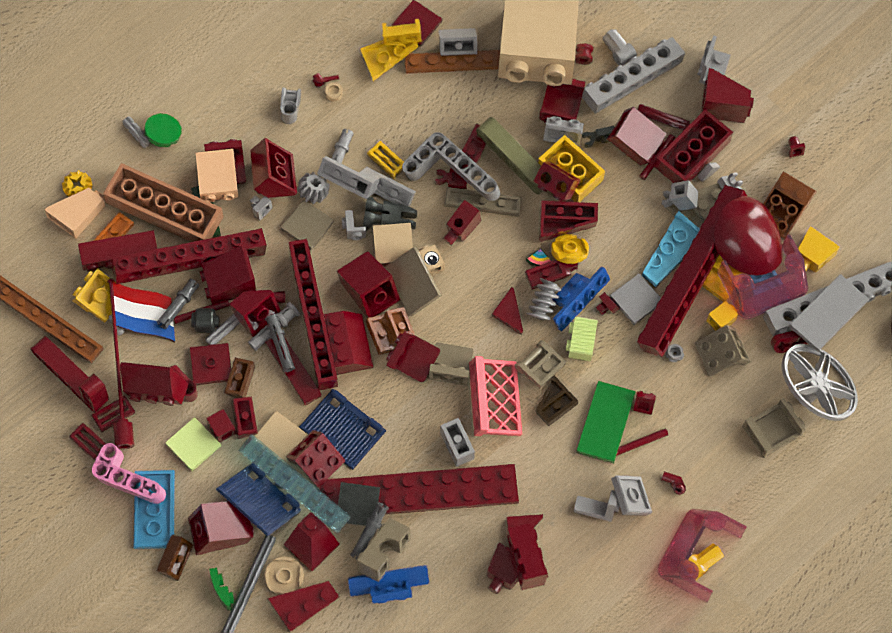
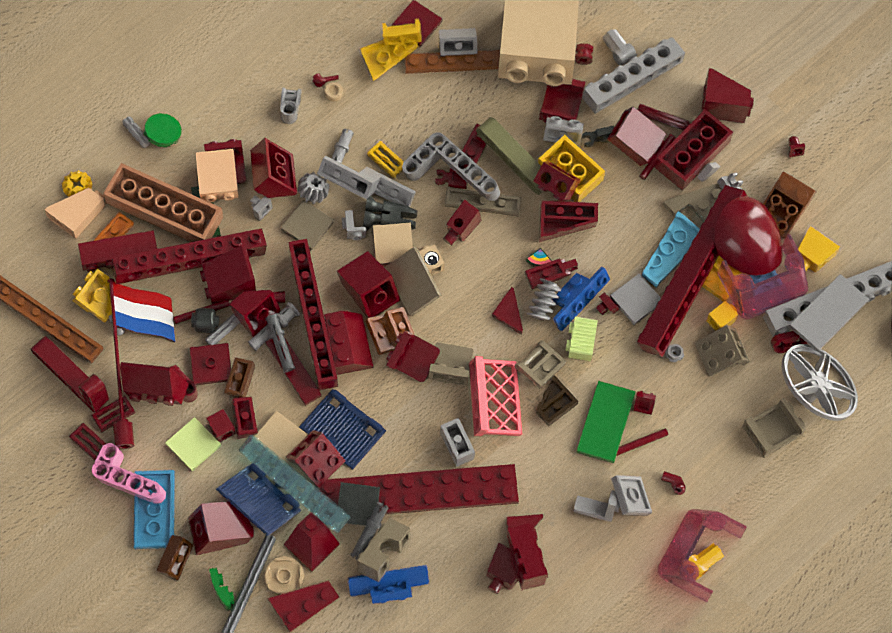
(182, 298): dark grey pin -> none
(569, 249): yellow tile -> none
(682, 195): light grey brick -> none
(712, 59): light grey bracket -> none

